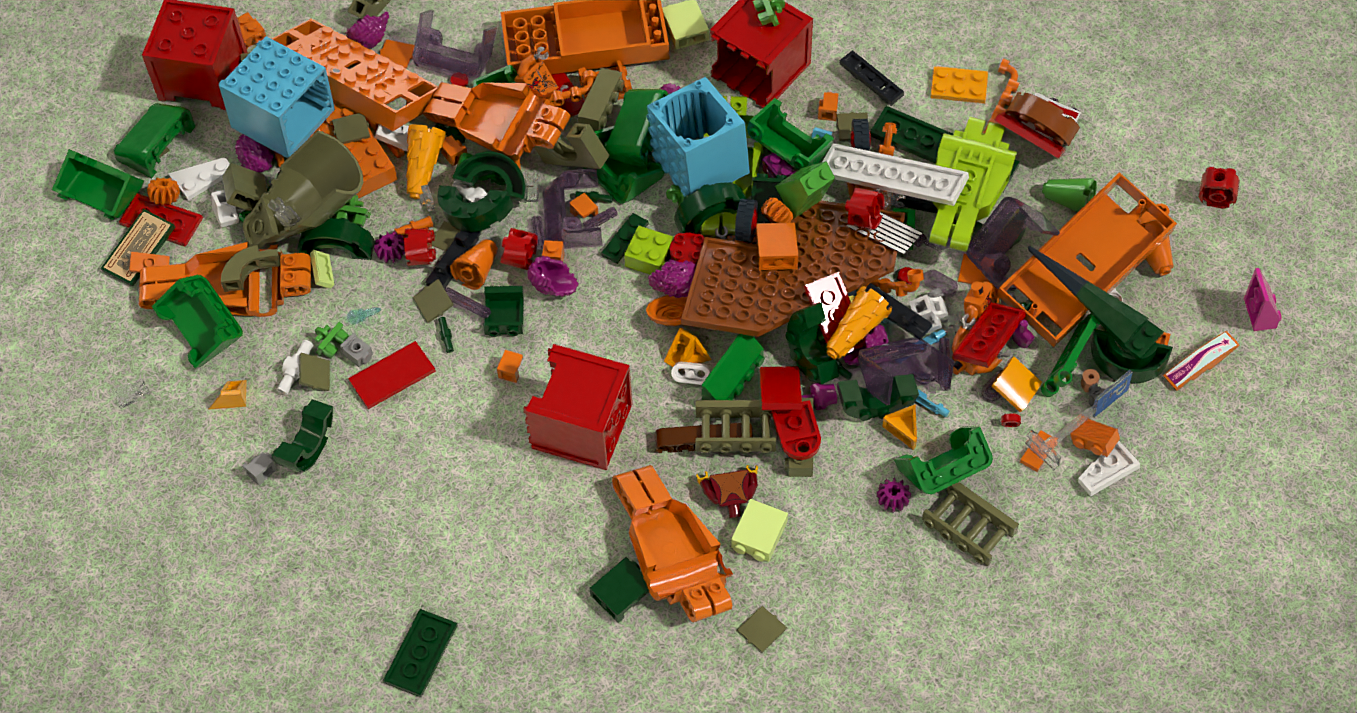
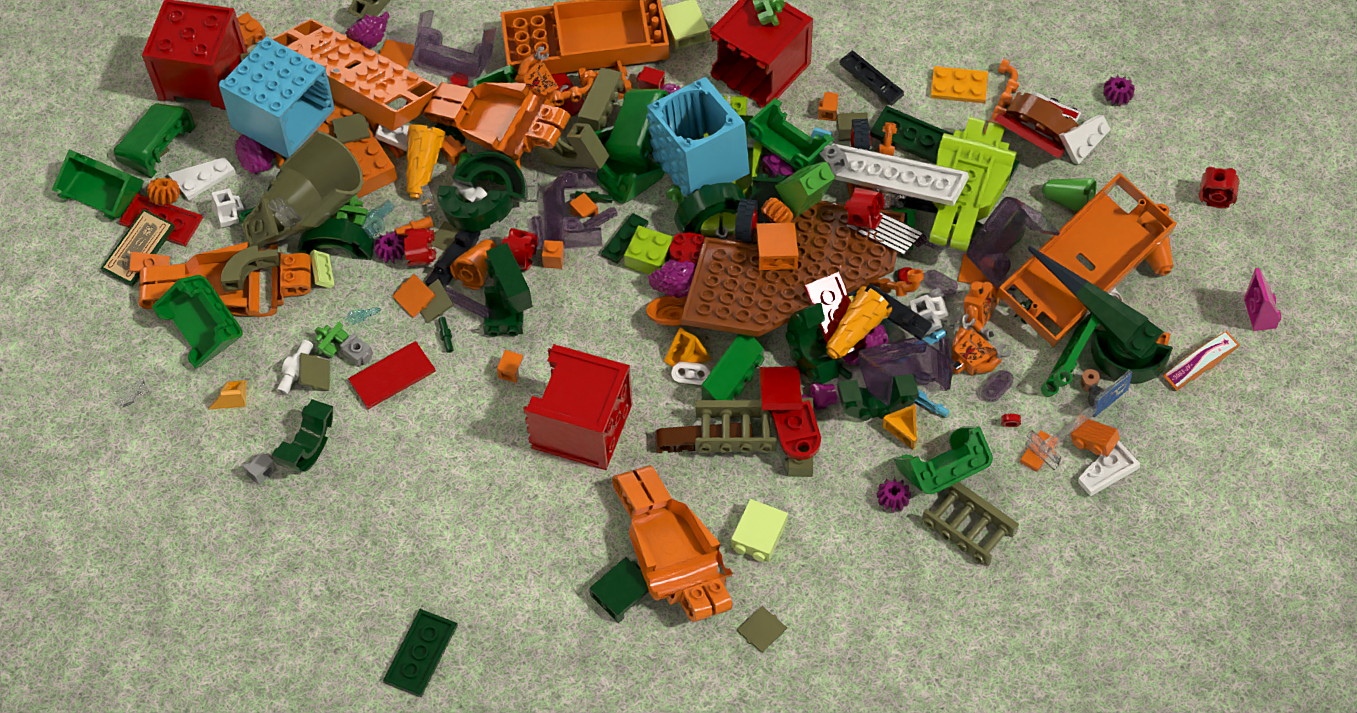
(243, 186): olive brick -> none
(375, 219): none -> clear light blue arm
(413, 295): none -> orange piece
(508, 279): none -> dark green brick
(552, 277): magenta piece -> none
(650, 78): none -> red brick
(730, 489): torso -> none
(832, 155): none -> light grey brick
(989, 334): red tile -> none
(1016, 384): light orange slope -> none
(1022, 335): magenta piece -> none
(1084, 138): none -> white wing
(1118, 90): none -> magenta gear

